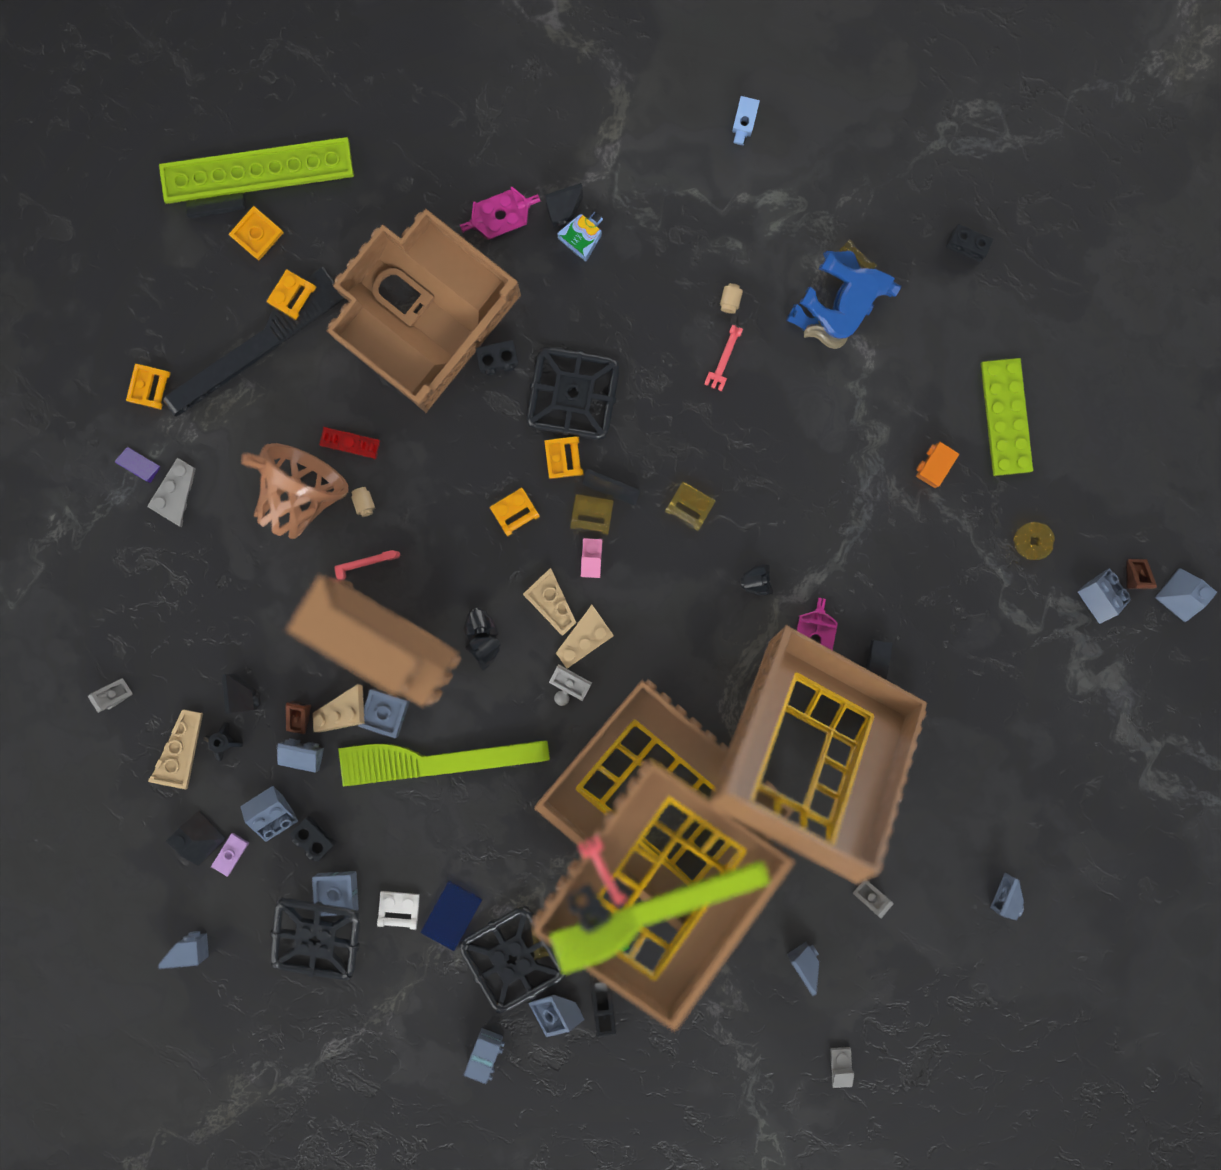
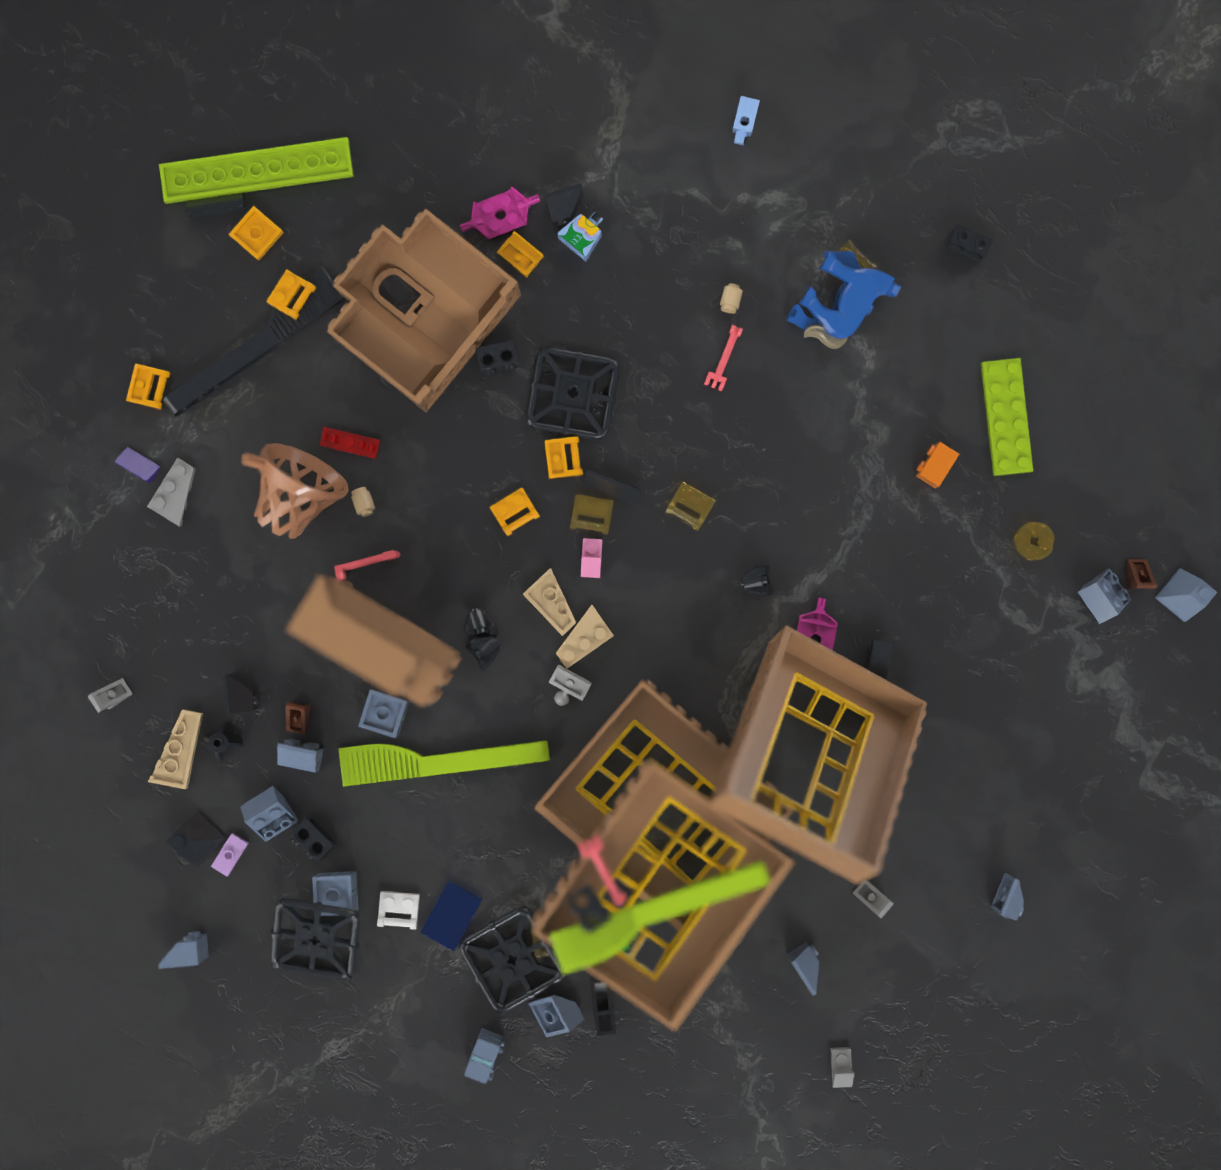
(341, 712): tan wing -> none
(520, 254): none -> light orange plate

